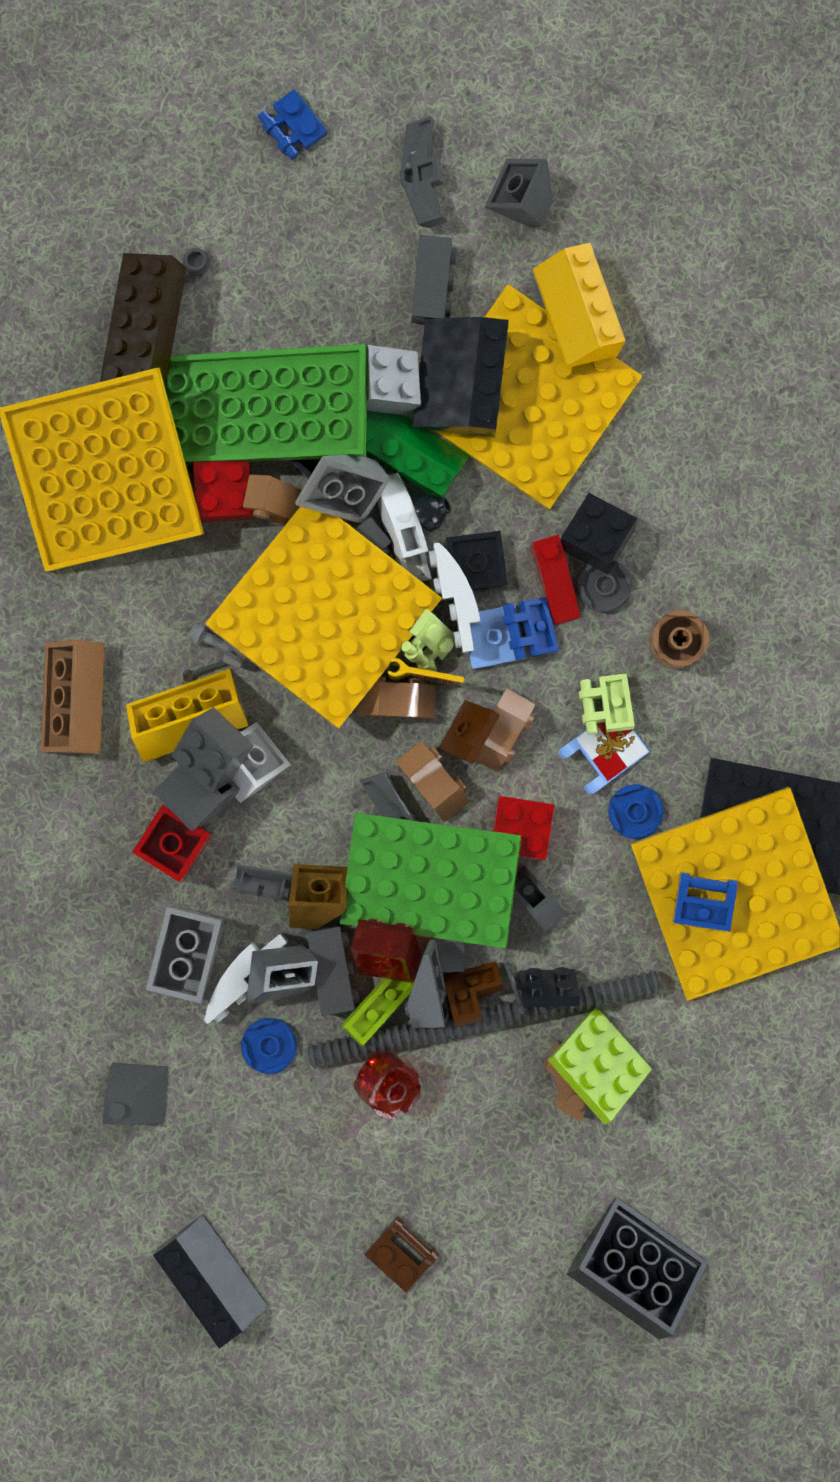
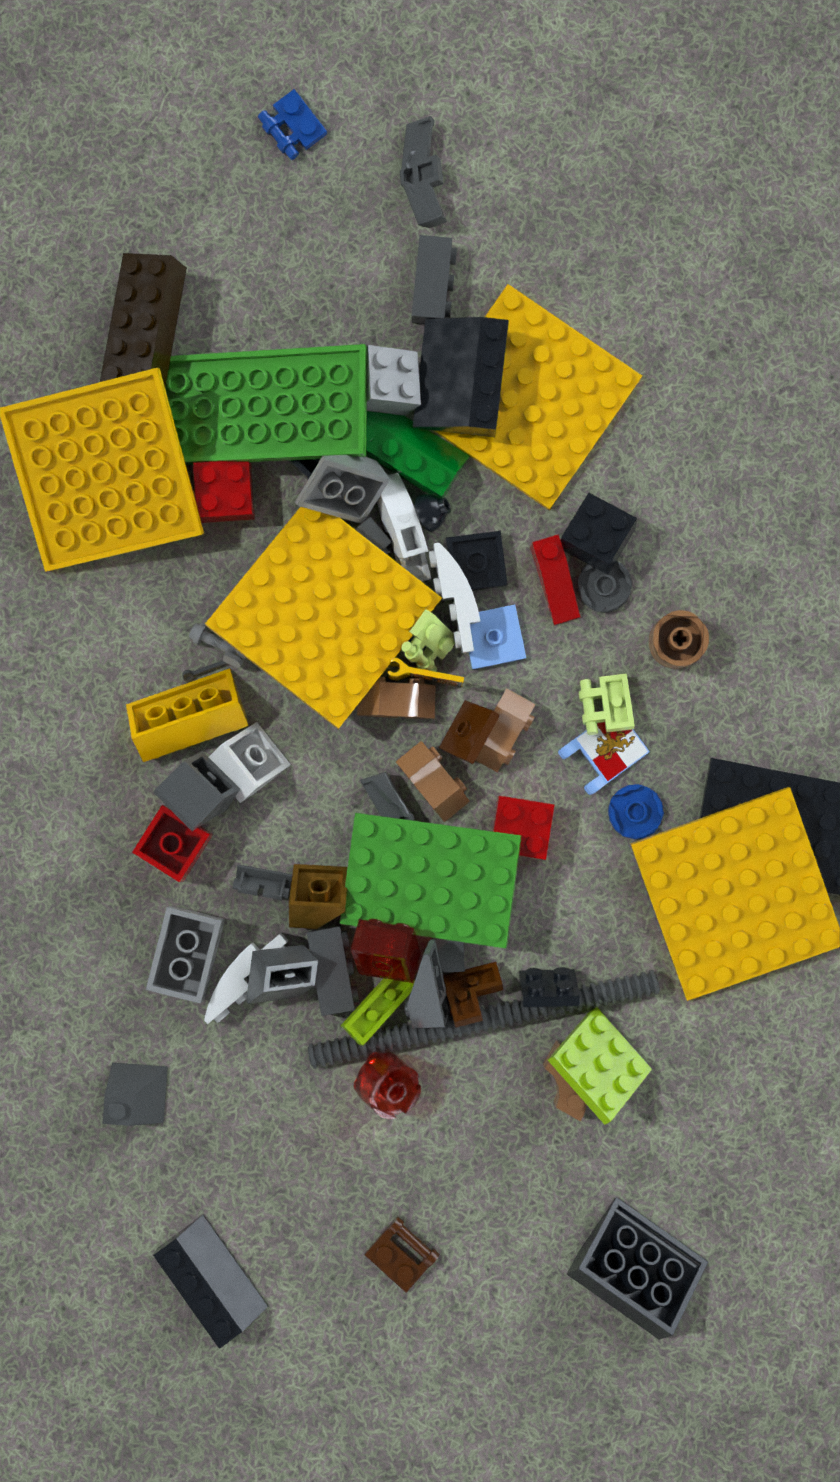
(72, 697): medium nougat slope -> none
(196, 261): dark grey plate -> none
(212, 750): dark grey brick -> none
(268, 1045): blue tile -> none
(271, 499): medium nougat brick -> none
(520, 1009): dark grey hinge -> none
(522, 191): dark grey slope -> none
(537, 627): blue plate -> none
(537, 900): dark grey slope -> none
(579, 306): yellow slope -> none
(704, 911): blue plate -> none

